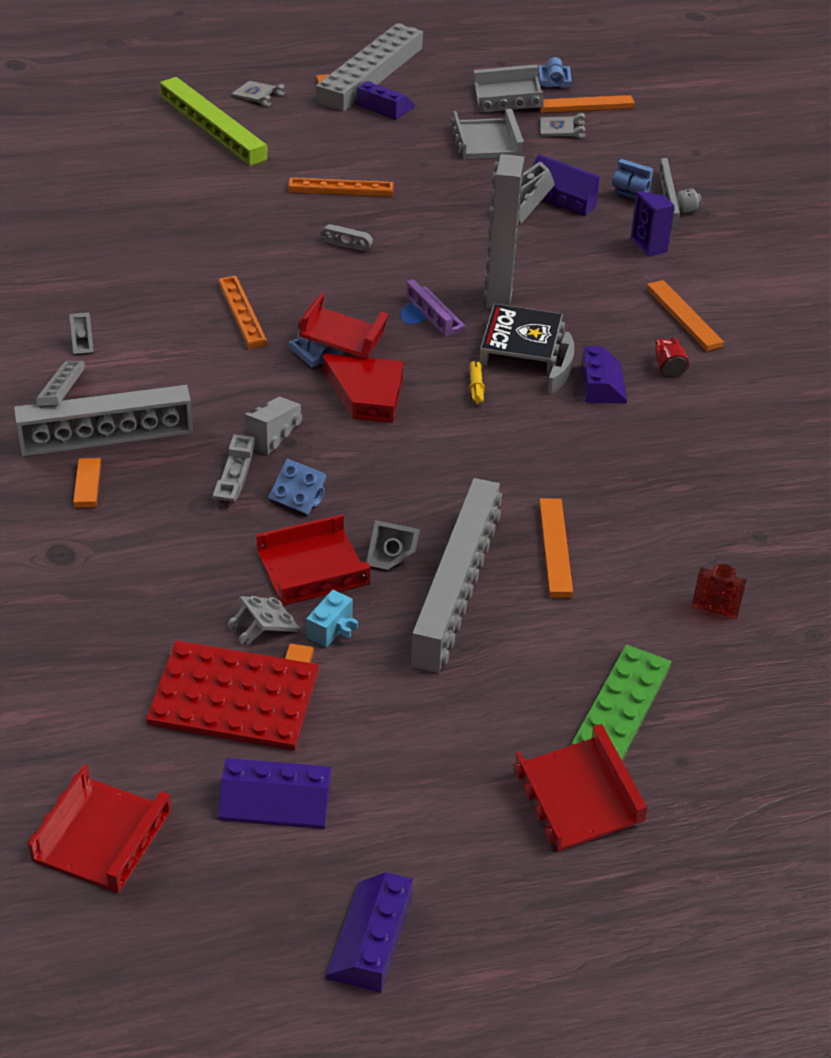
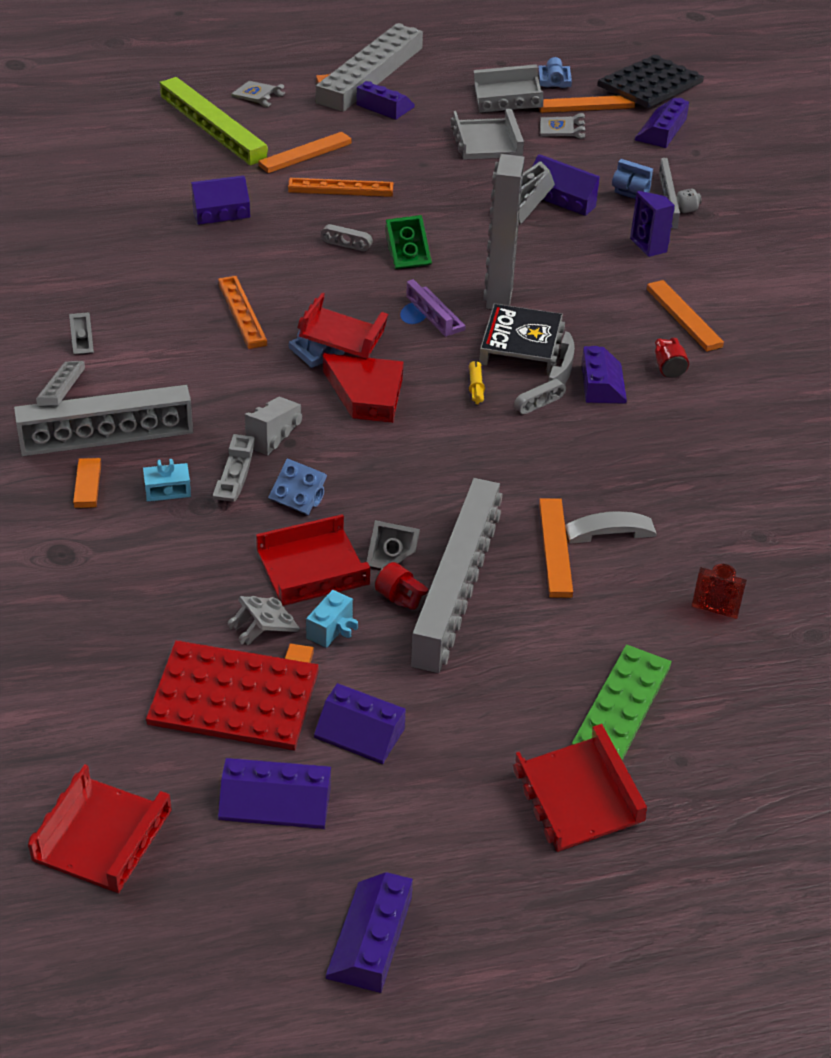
(167, 481): none -> medium azure brick
(220, 199): none -> dark purple slope
(304, 152): none -> orange tile
(360, 723): none -> dark purple slope
(395, 582): none -> red piece
(407, 242): none -> green slope
(529, 400): none -> light grey beam
(609, 523): none -> light grey slope
(650, 81): none -> black plate
(664, 123): none -> dark purple slope

